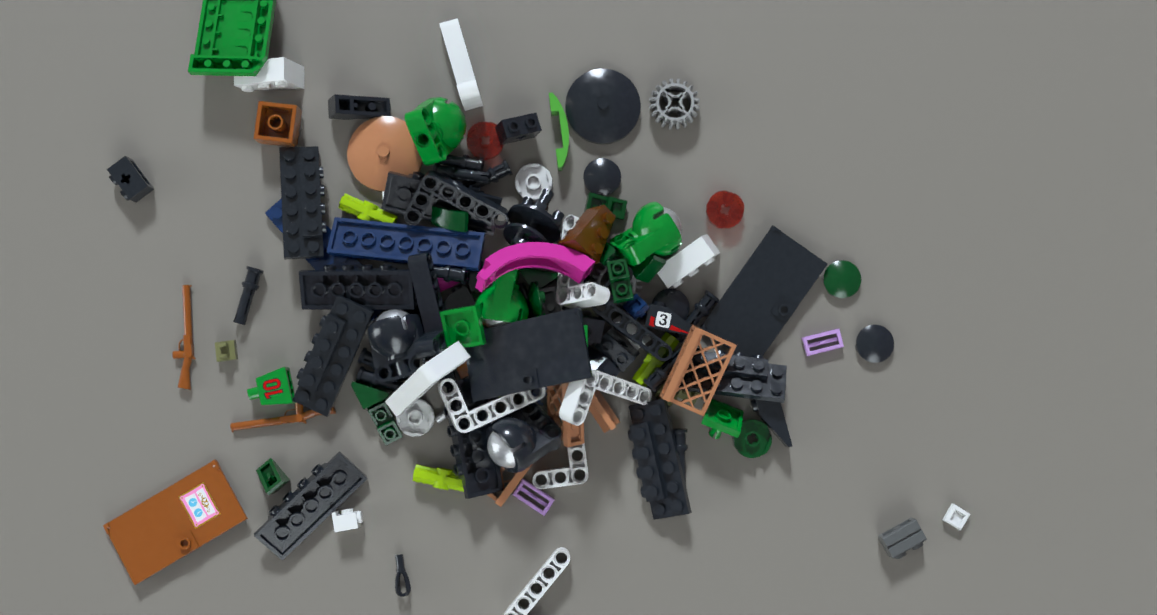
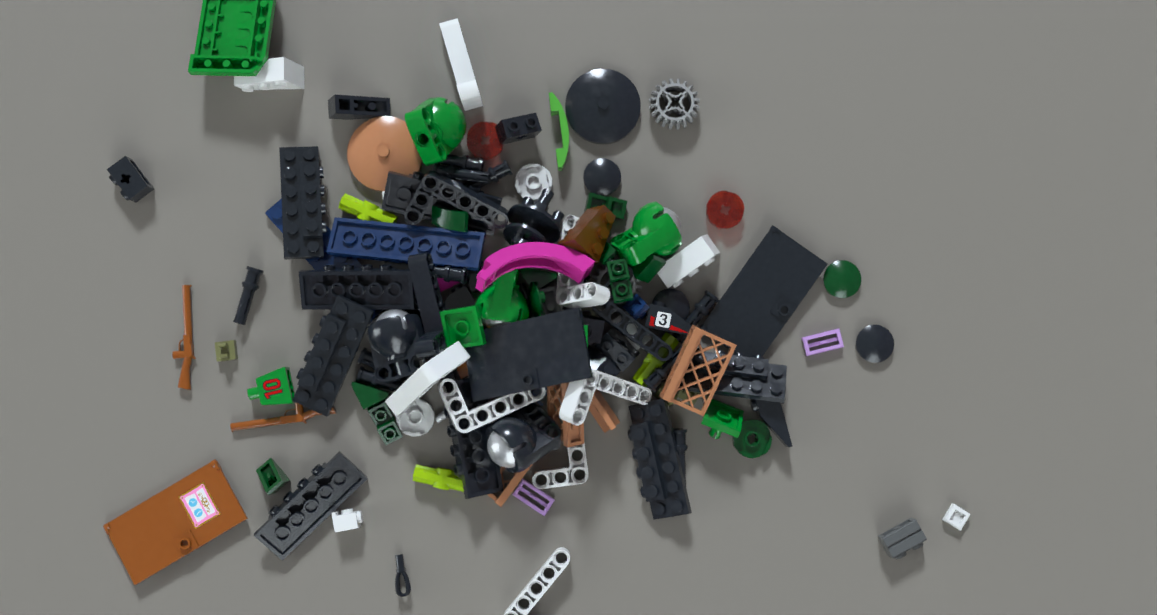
(277, 124): dark orange brick -> none

